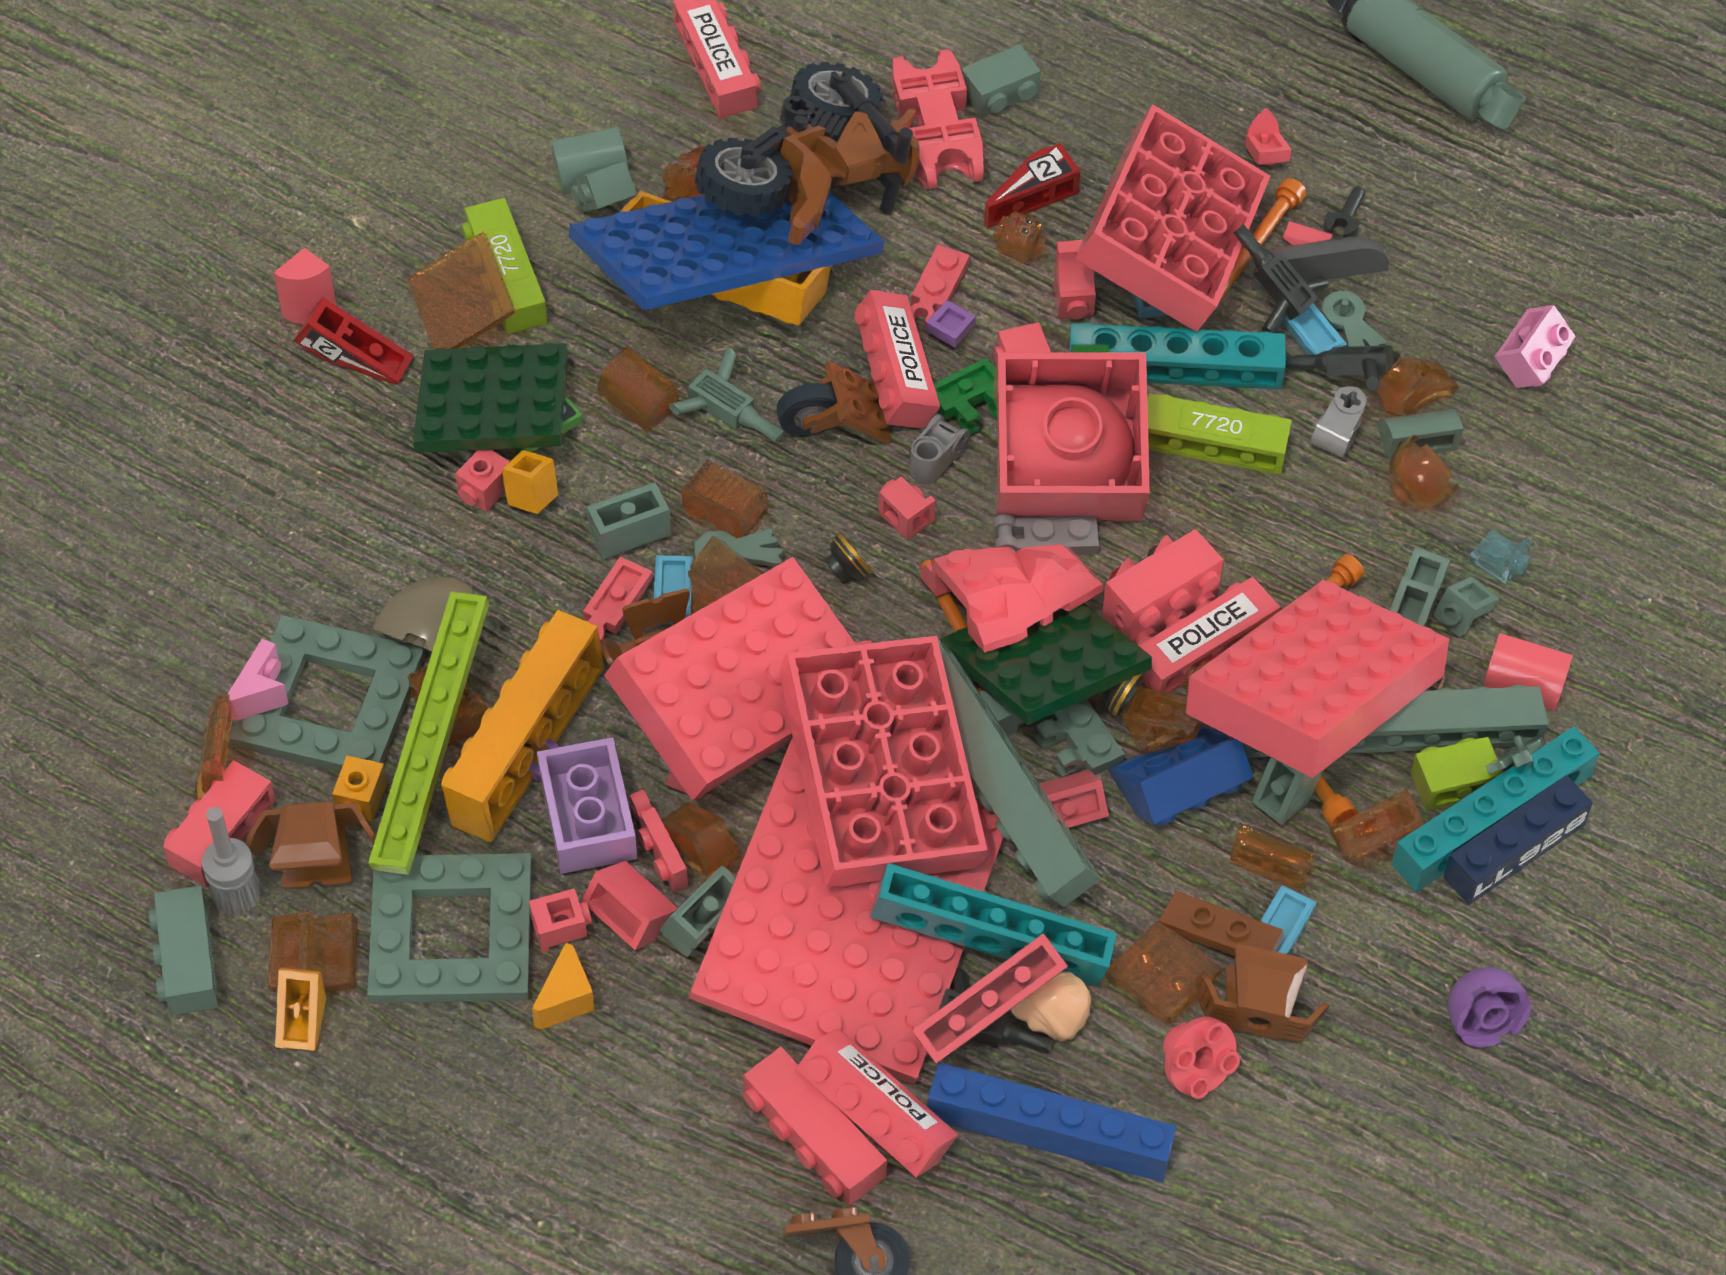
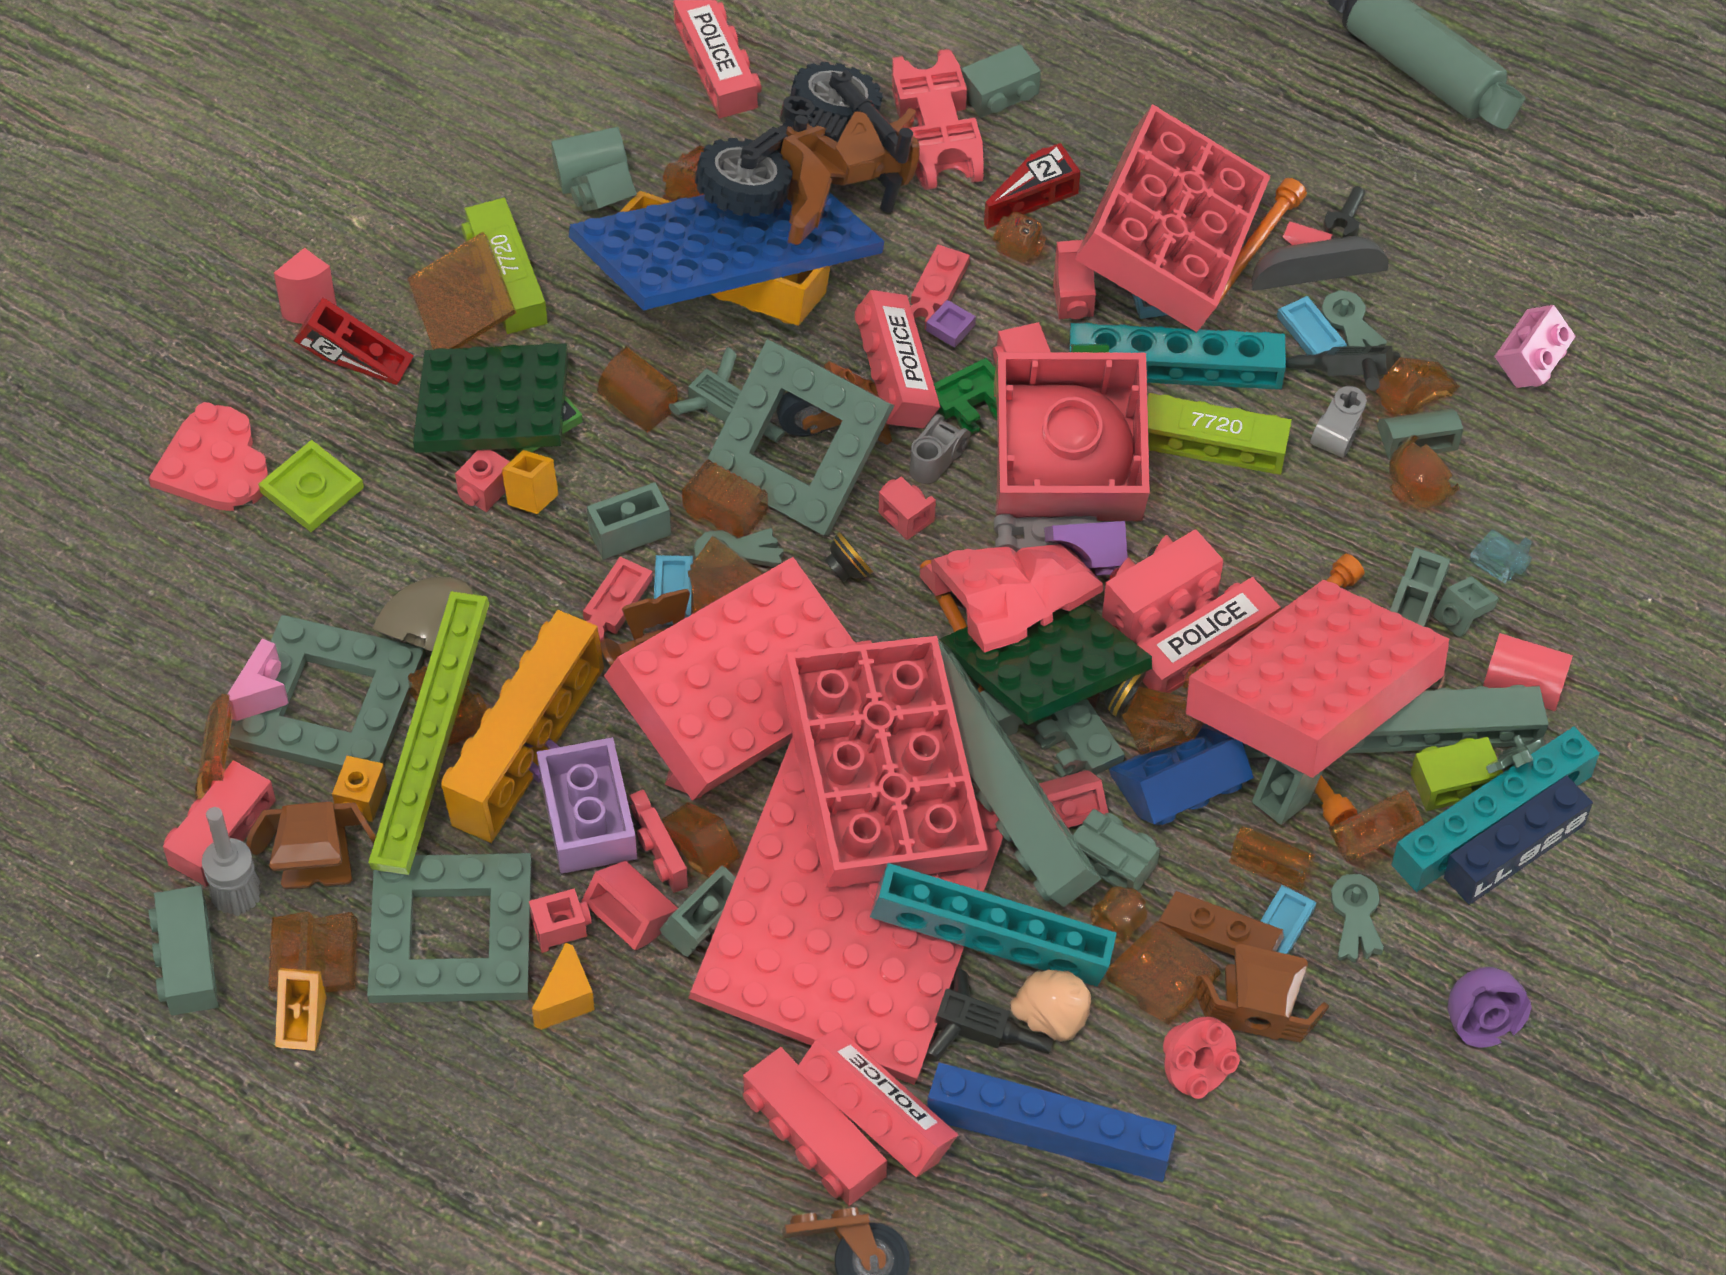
(212, 460): none -> coral plate
(311, 485): none -> lime plate
(862, 417): none -> sand green plate
(989, 998): coral brick -> none
(1098, 545): none -> medium lavender arch
(1115, 851): none -> sand green brick
(1120, 912): none -> clear orange piece
(1265, 141): coral plate -> none
(1280, 281): pearl dark grey piece -> none
(1356, 899): none -> sand green piece

